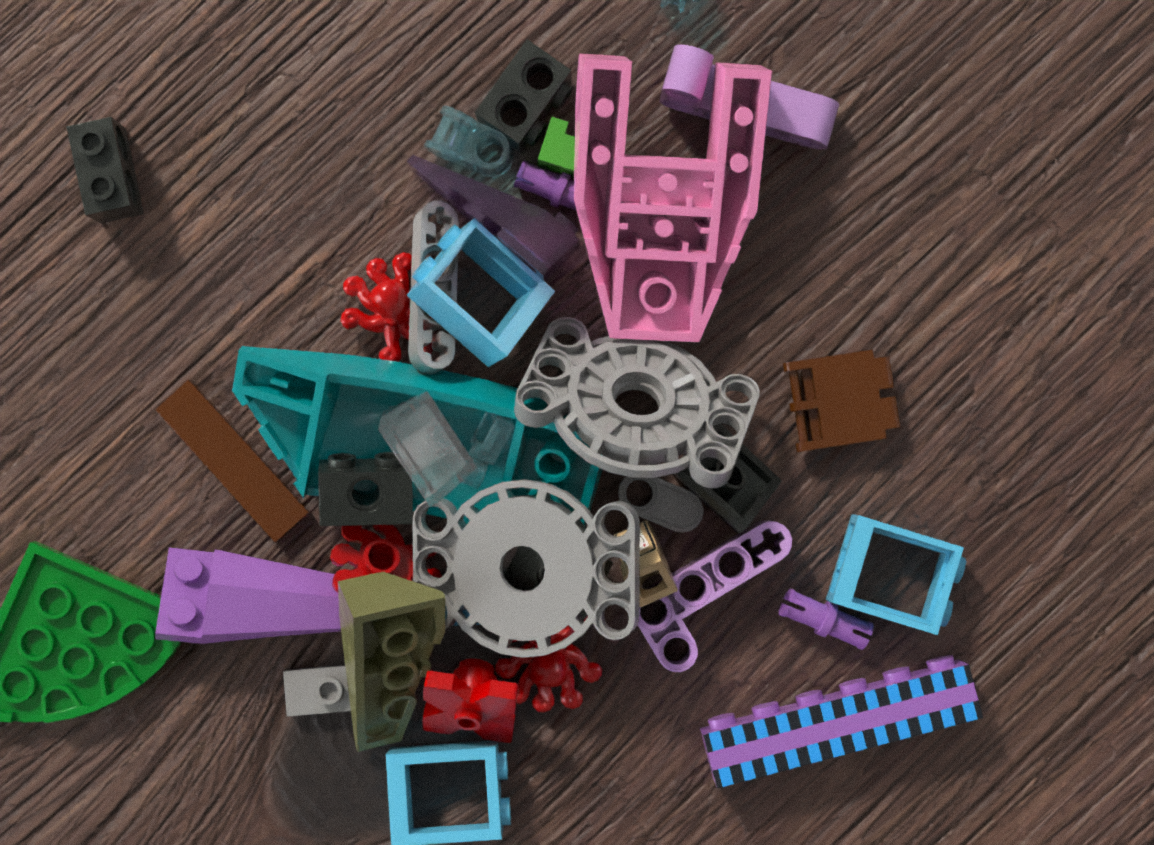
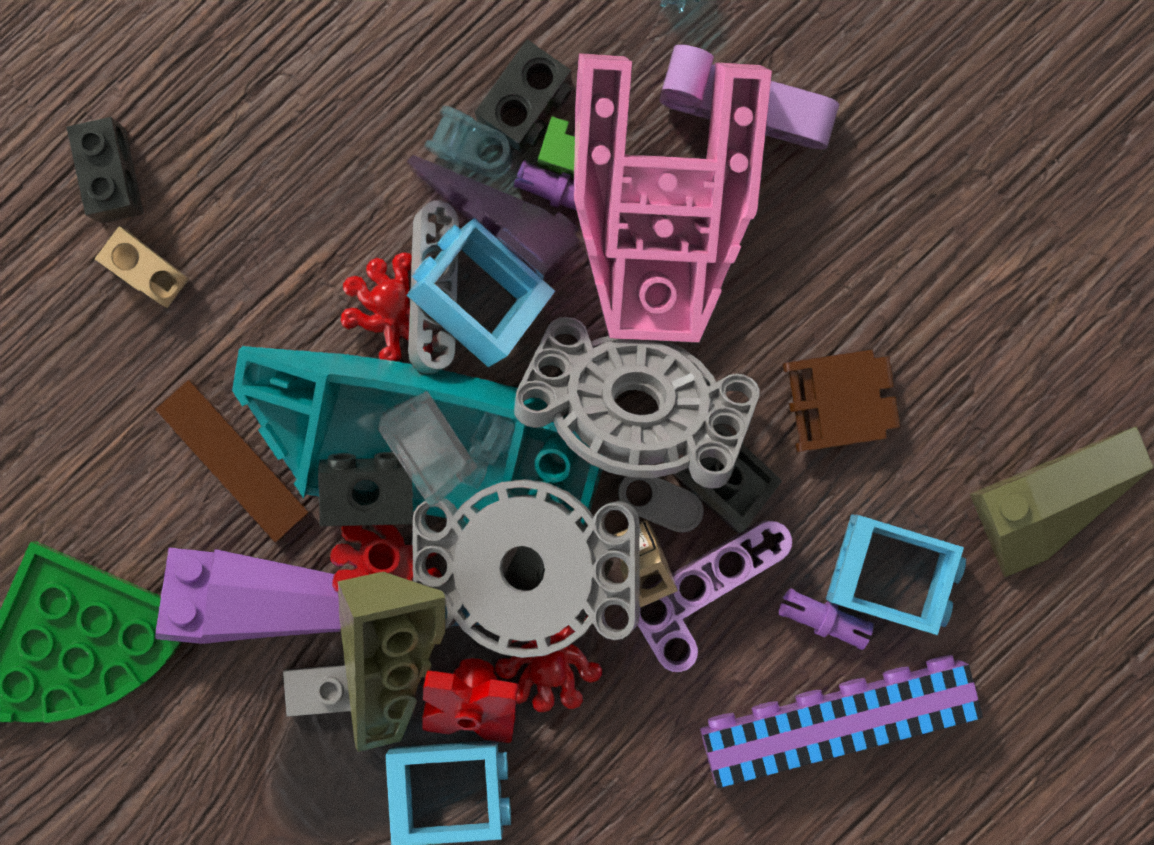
(141, 267): none -> tan leg
(1051, 503): none -> olive wedge

